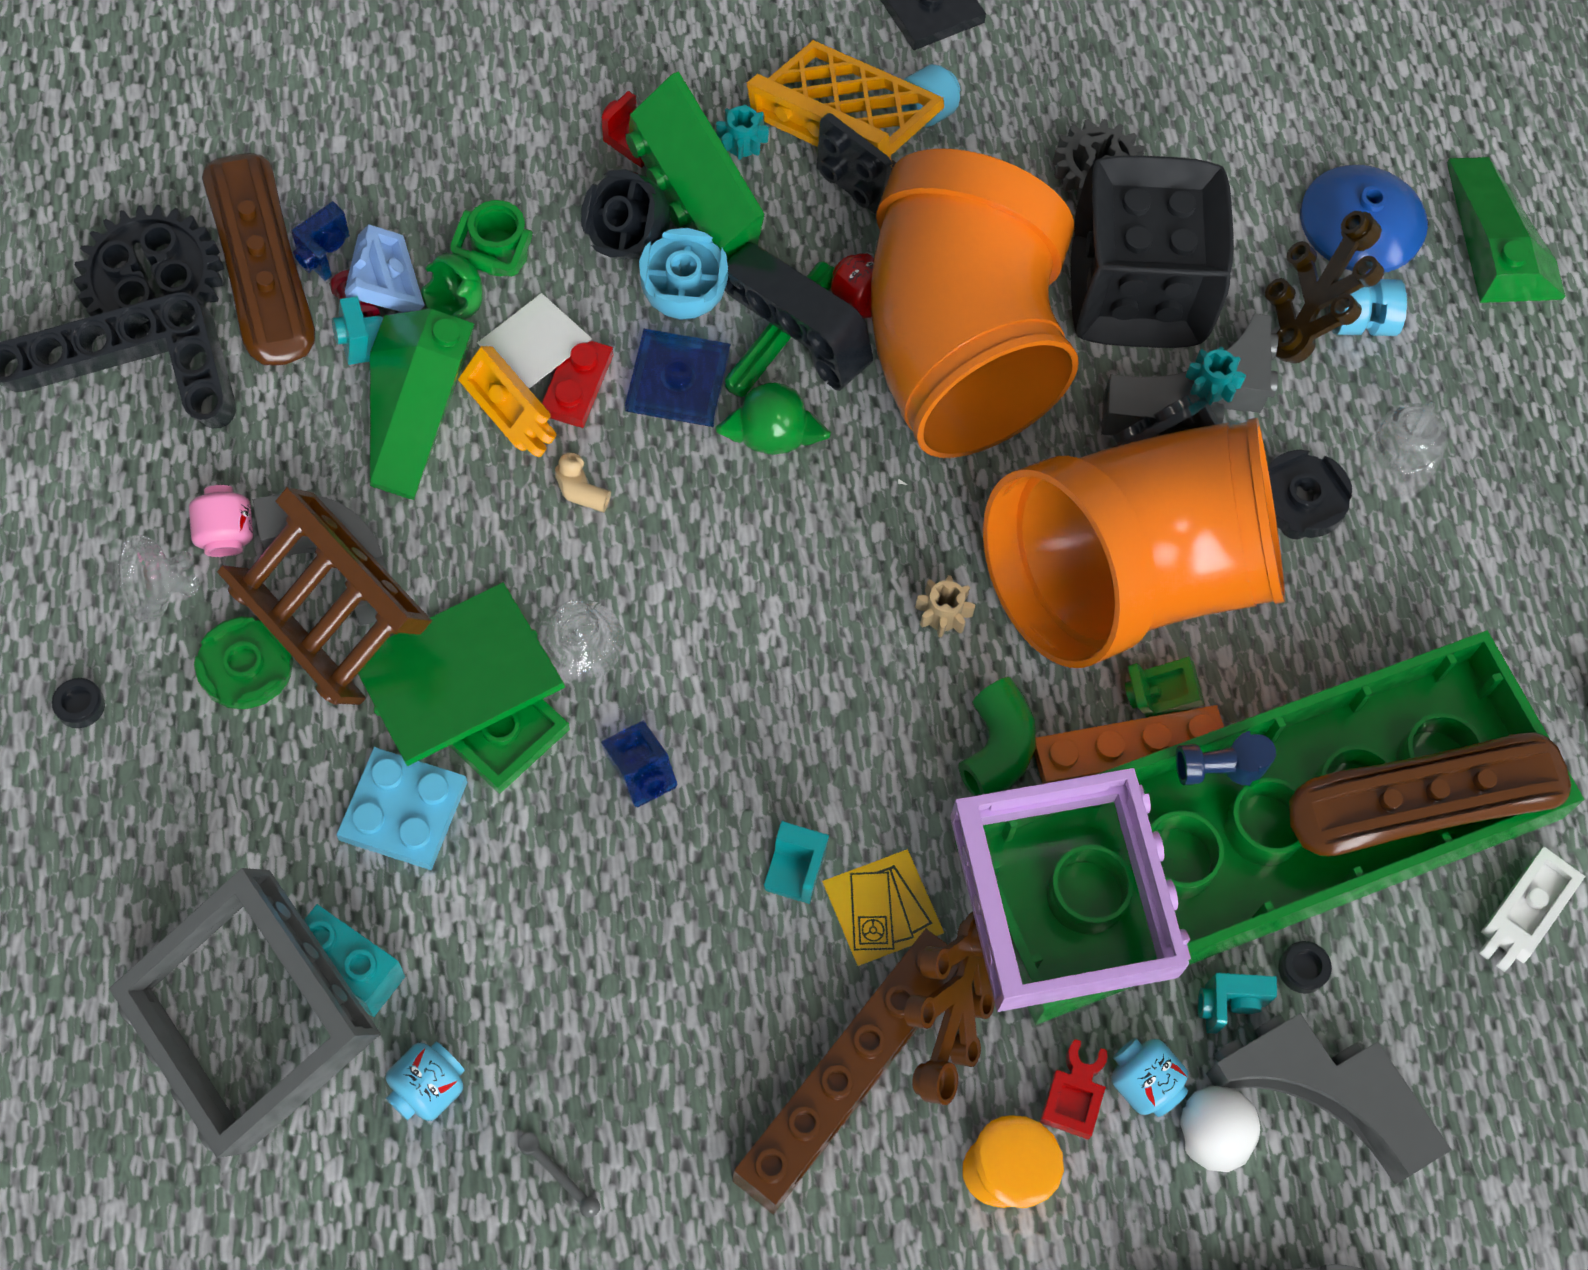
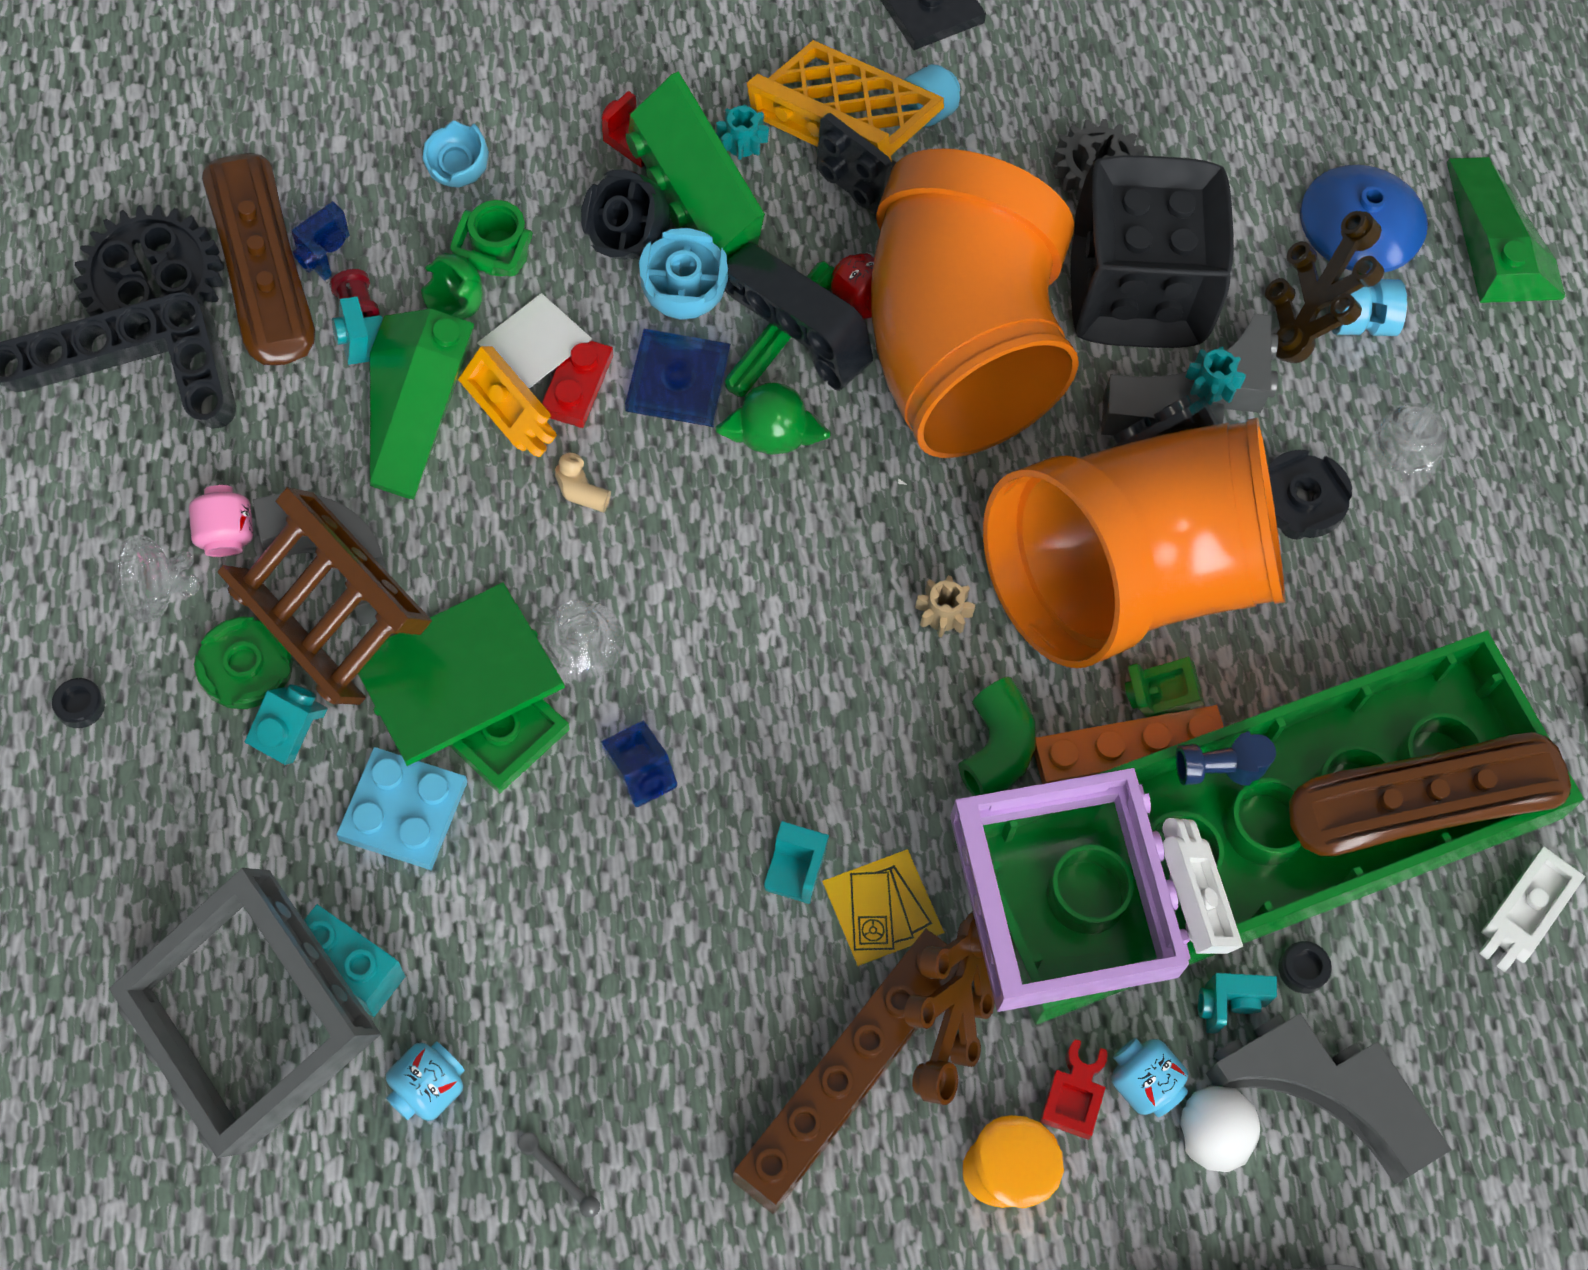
(284, 722): none -> teal bracket
(383, 271): light blue wing -> none
(456, 154): none -> medium azure hair
(1199, 889): none -> white hinge

